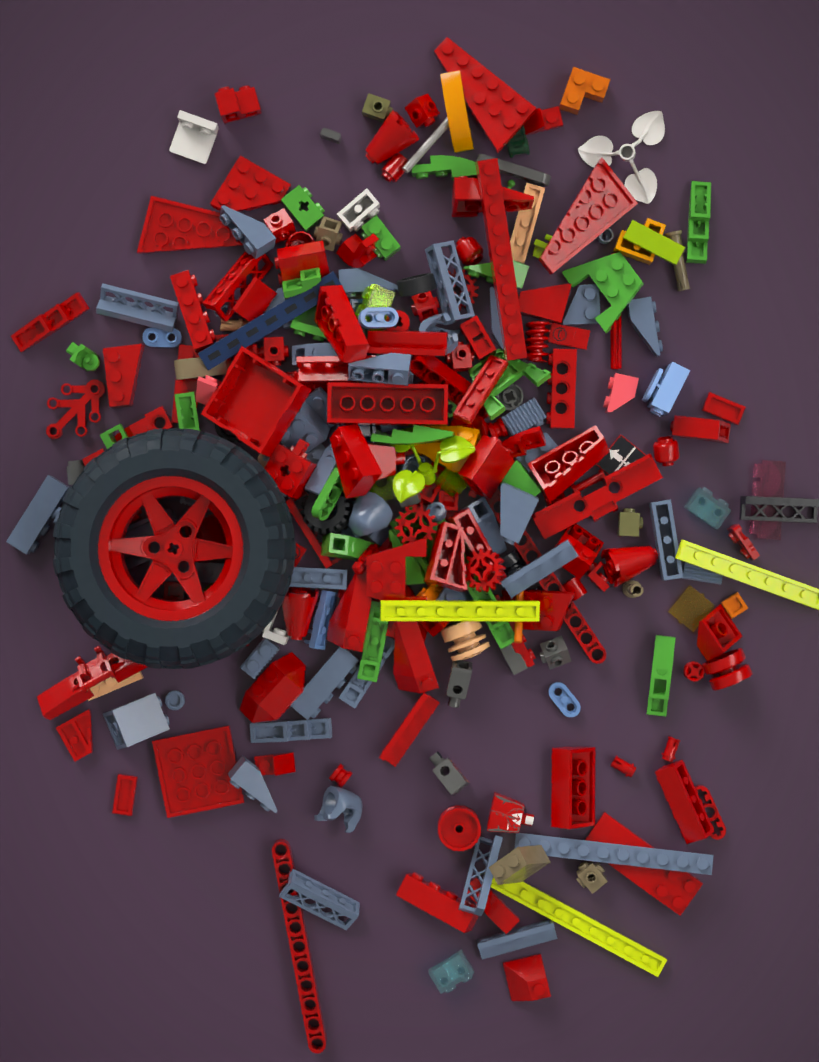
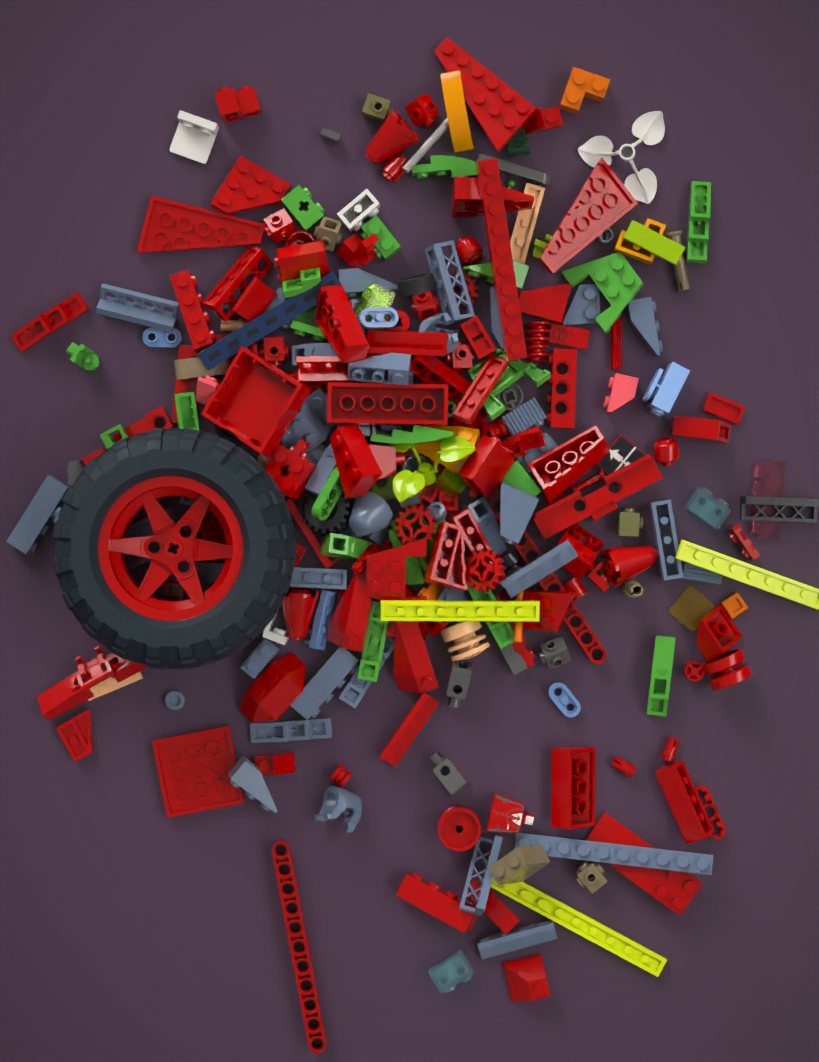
(78, 407): red plant -> none
(122, 372): red wedge -> none
(125, 794): red tile -> none
(136, 721): sand blue slope -> none
(252, 233): sand blue slope -> none
(323, 896): sand blue fence -> none

